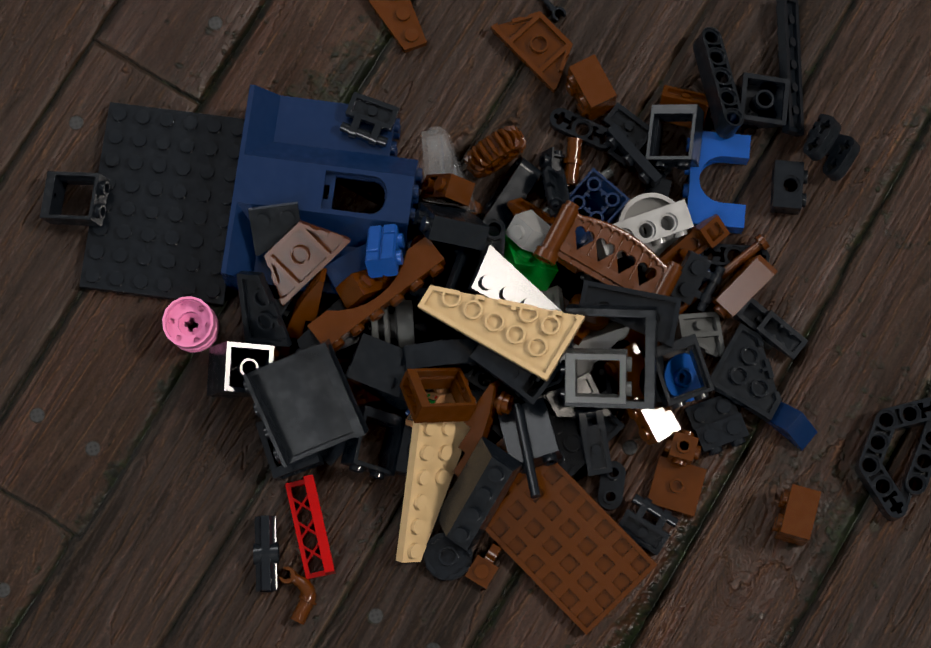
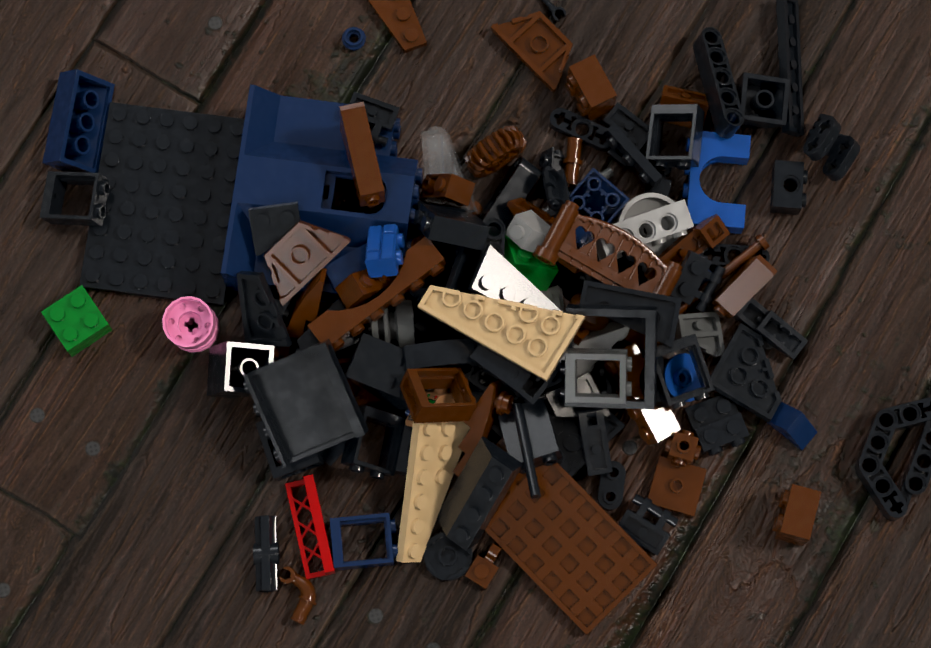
(76, 321): none -> green brick
(78, 122): none -> dark blue slope
(337, 543): none -> dark blue window
(350, 32): none -> dark blue plate
(361, 154): none -> reddish brown slope

